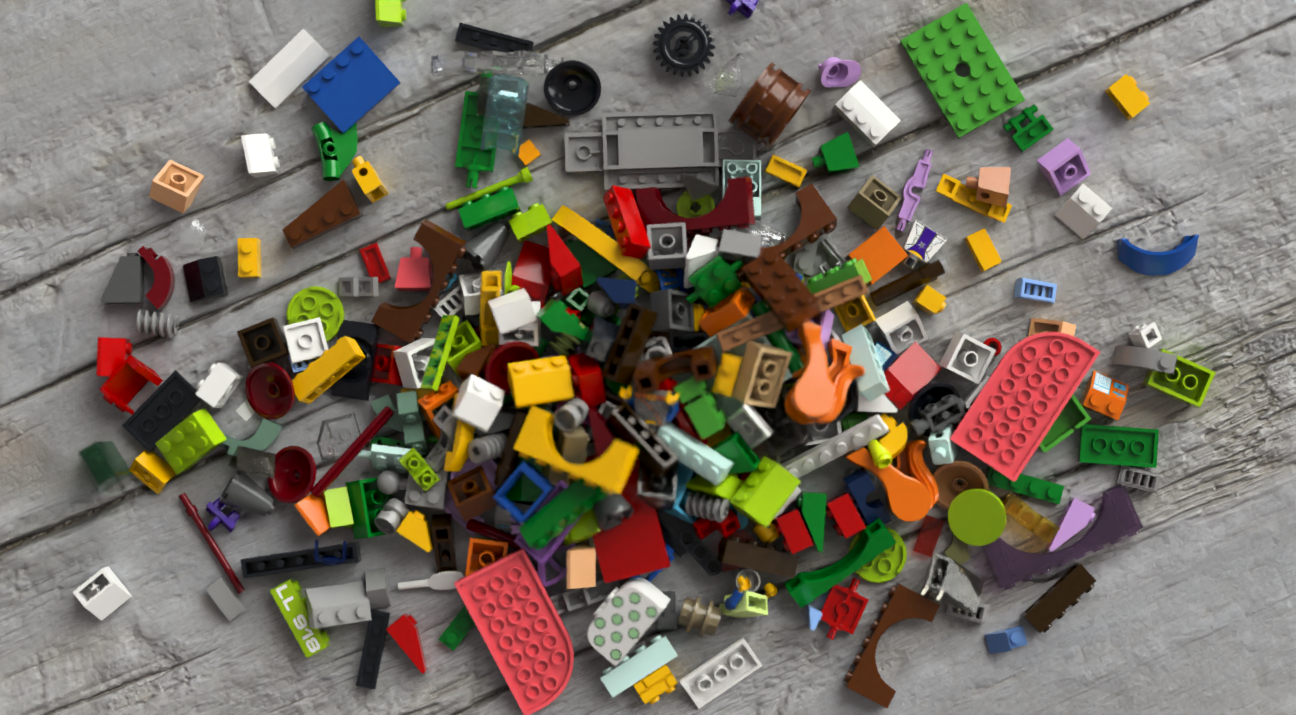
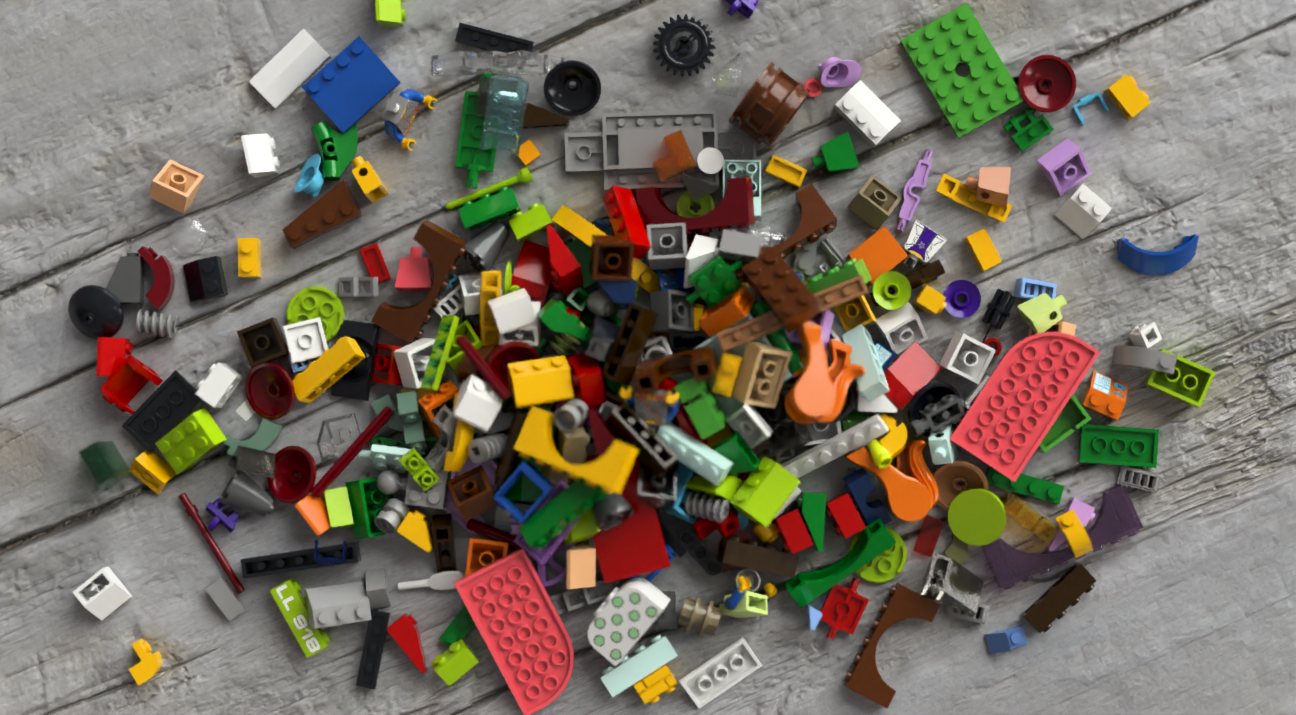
(101, 307): none -> black dish
(149, 664): none -> yellow brick
(311, 178): none -> medium azure piece
(401, 112): none -> torso
(454, 662): none -> lime brick
(484, 369): none -> dark red axle
(611, 258): none -> reddish brown slope
(679, 159): none -> clear orange brick
(710, 160): none -> white sticker
(815, 87): none -> coral tile
(899, 283): none -> lime dish
(971, 298): none -> dark purple dish
(998, 310): none -> black piece
(1042, 312): none -> yellowish green torso
(1053, 72): none -> dark red dish
(1074, 533): none -> yellow brick
(1085, 100): none -> medium azure piece

